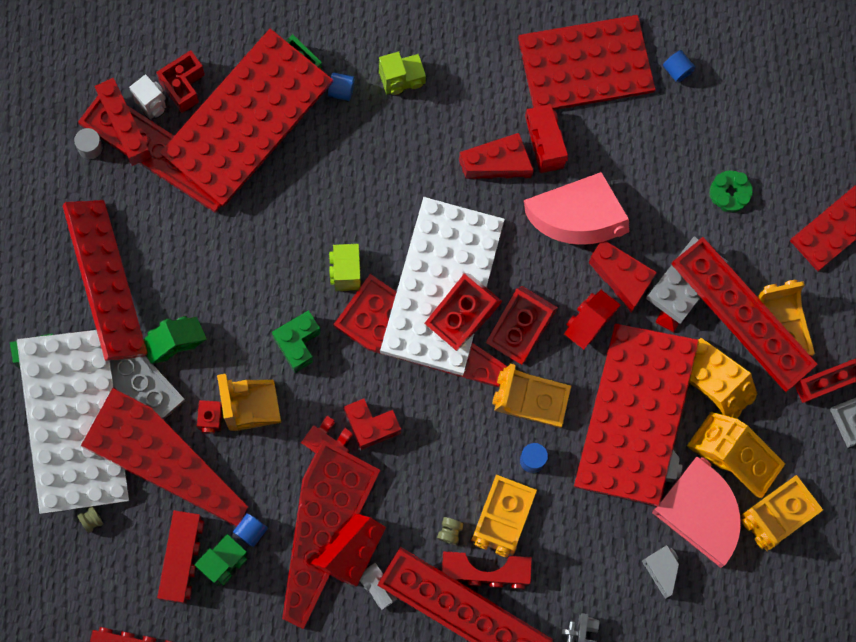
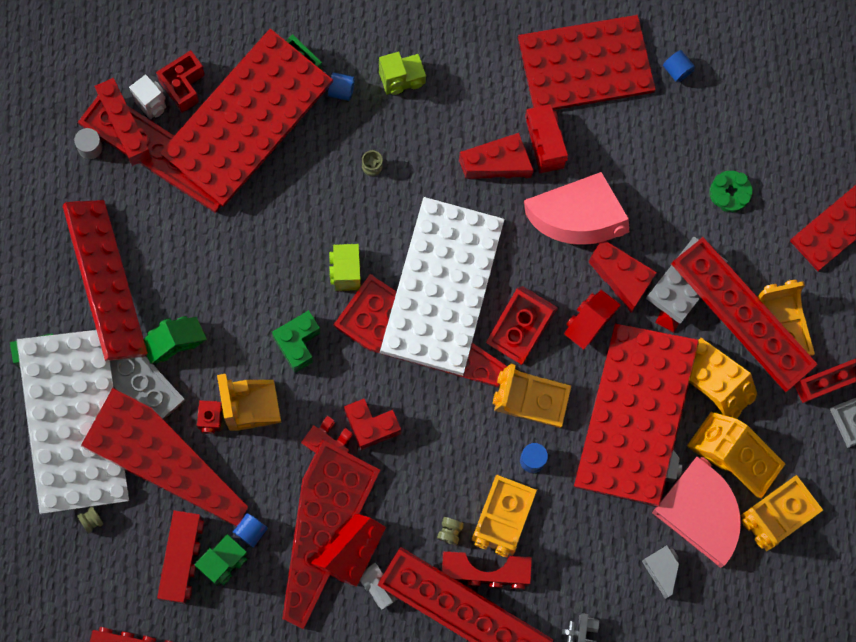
(371, 159): none -> olive wheel
(463, 311): red slope -> none

